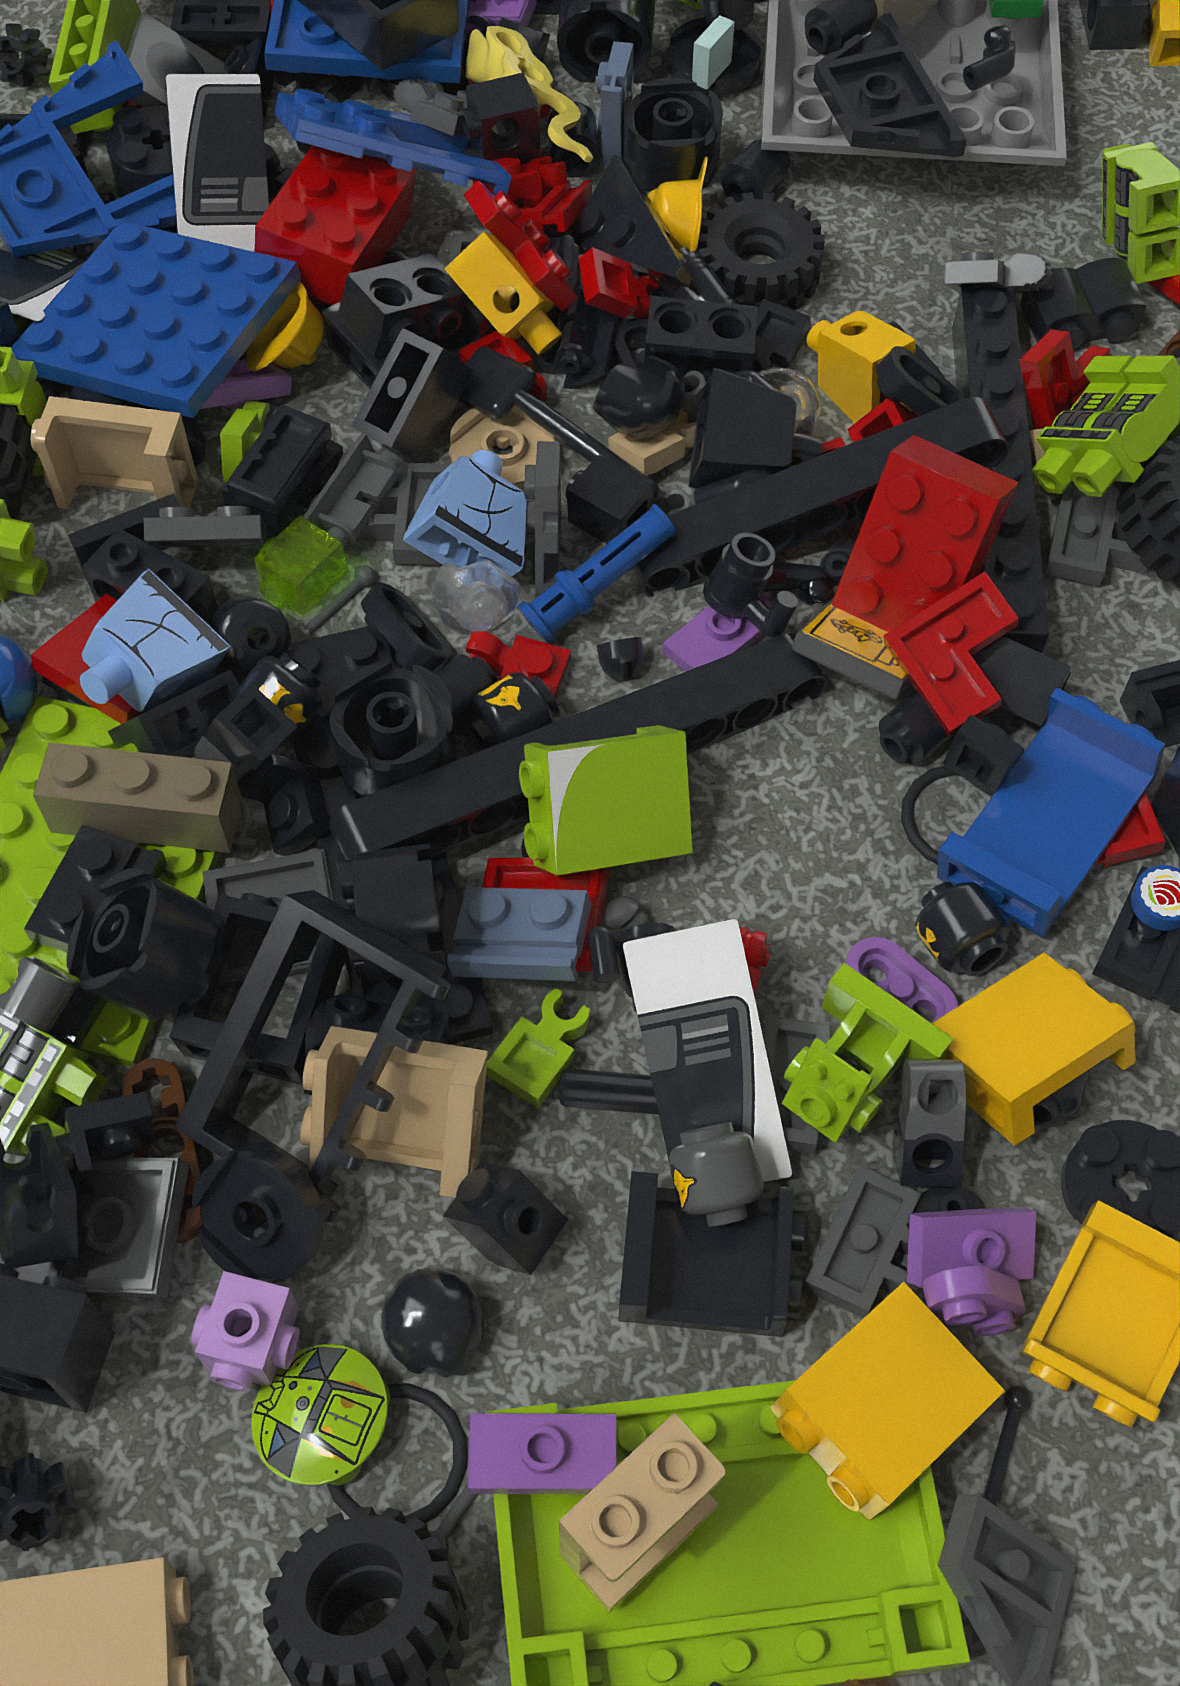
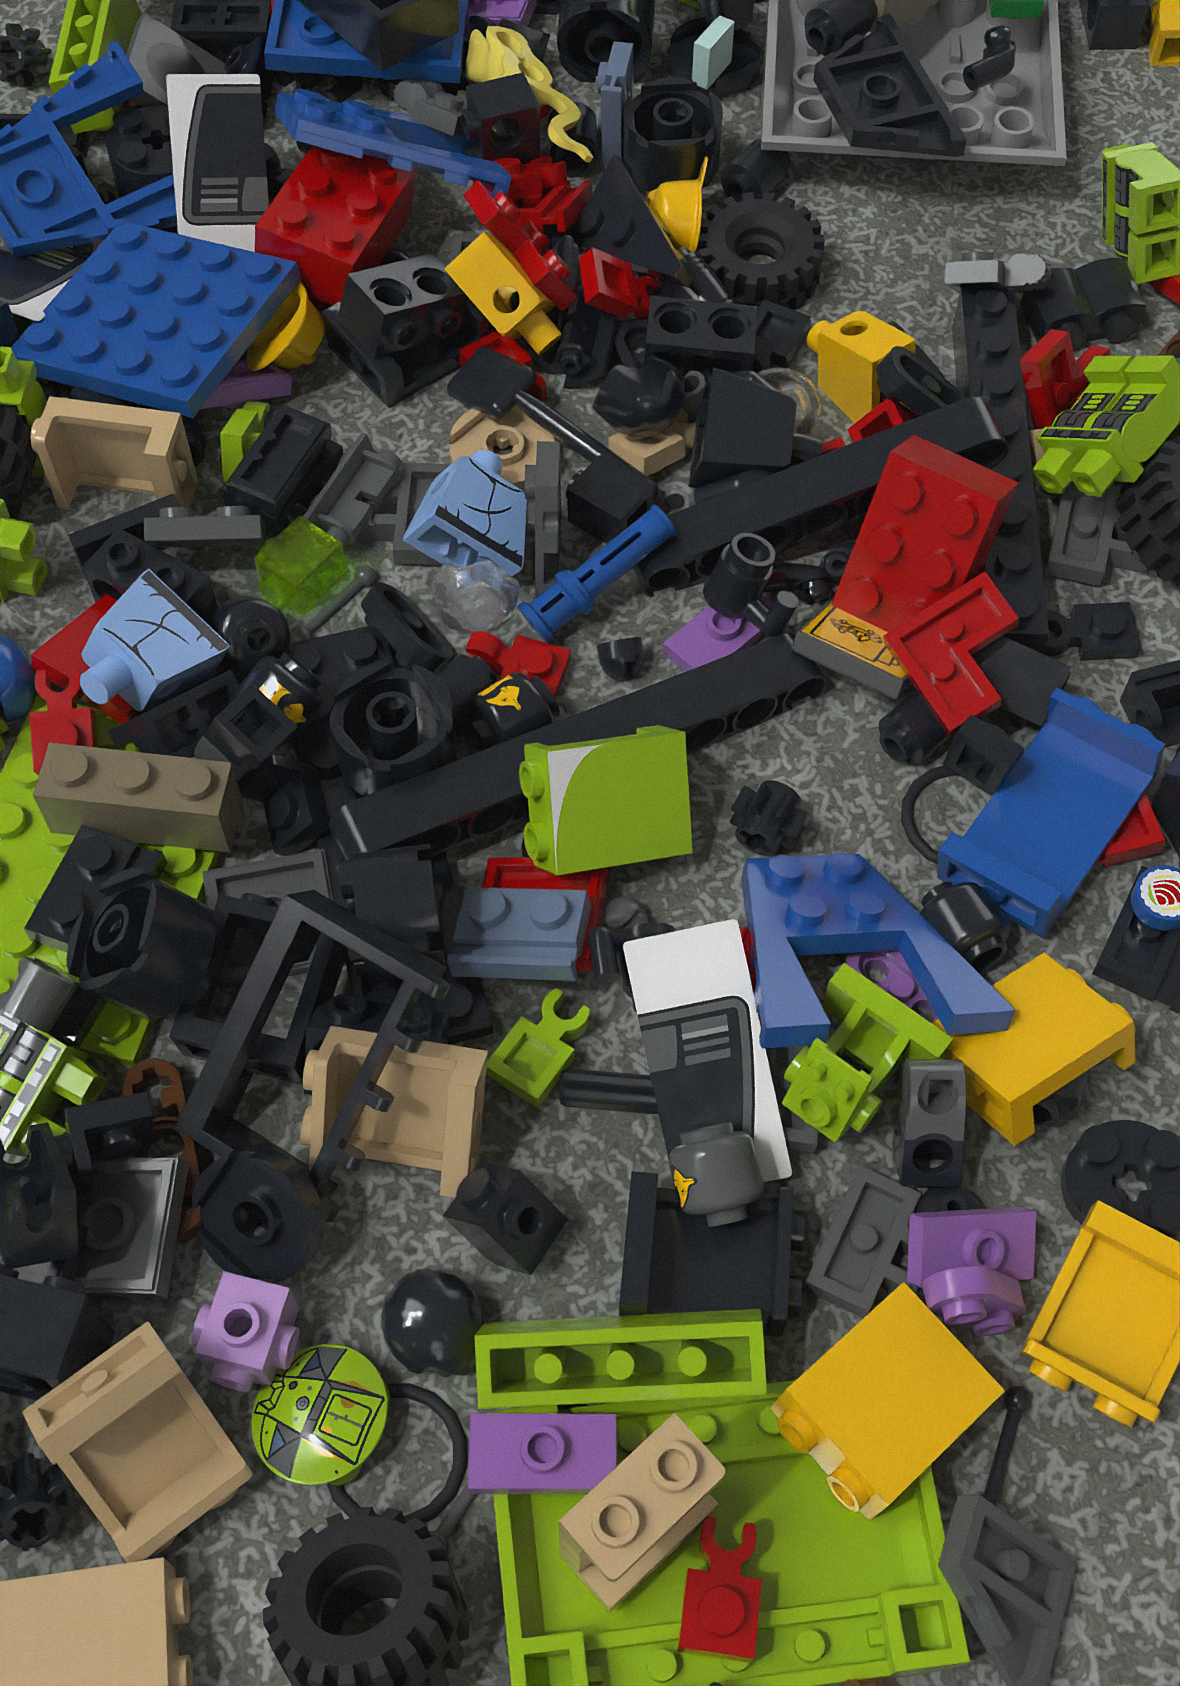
(62, 720): none -> red plate
(138, 1444): none -> tan panel
(412, 397): black brick -> none
(620, 1358): none -> lime brick
(720, 1604): none -> red plate
(768, 818): none -> black gear
(847, 907): none -> blue wing
(1097, 631): none -> black plate

